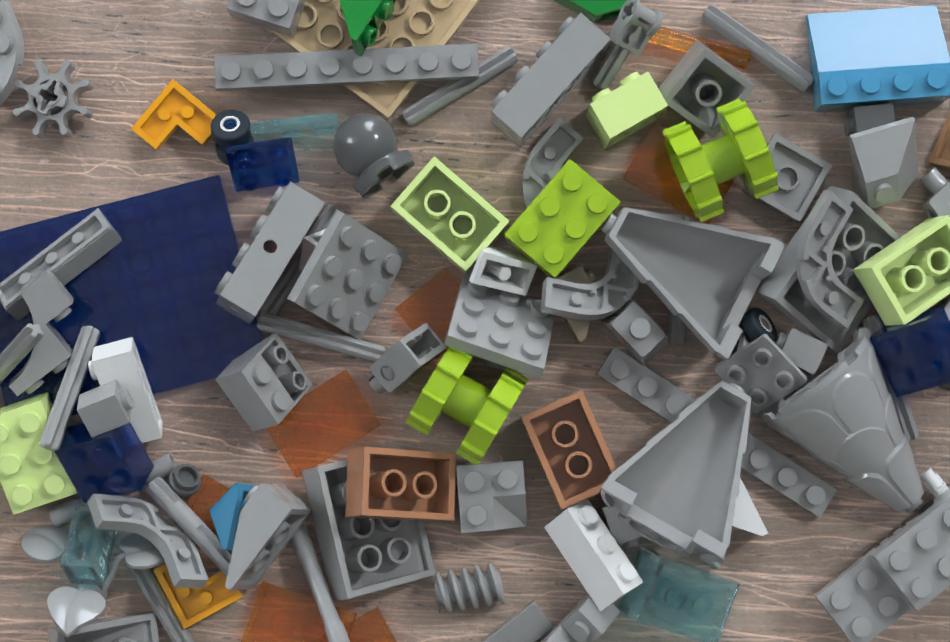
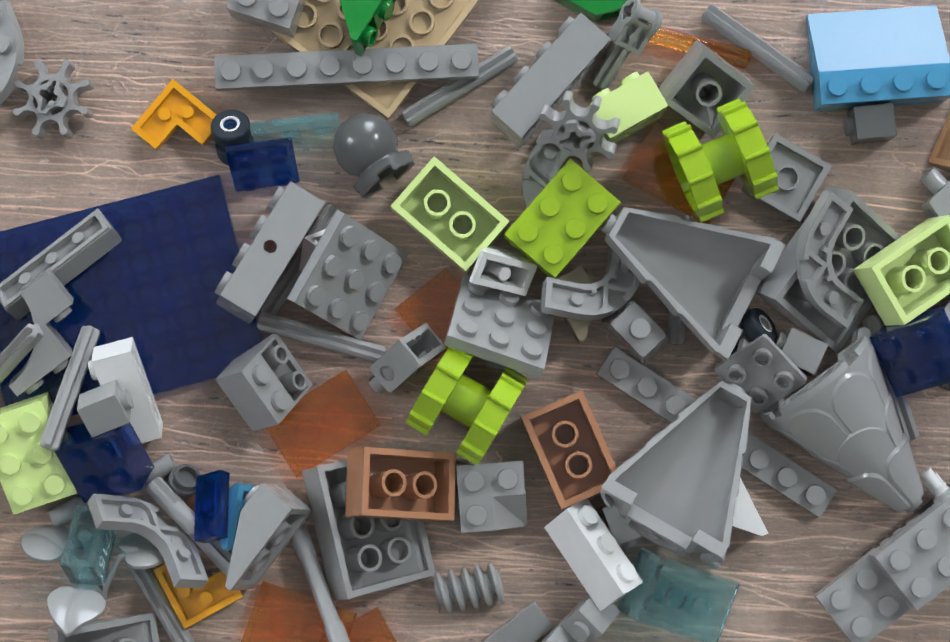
(211, 506): none -> clear blue plate
(578, 131): none -> light grey gear
(884, 161): light grey slope -> none

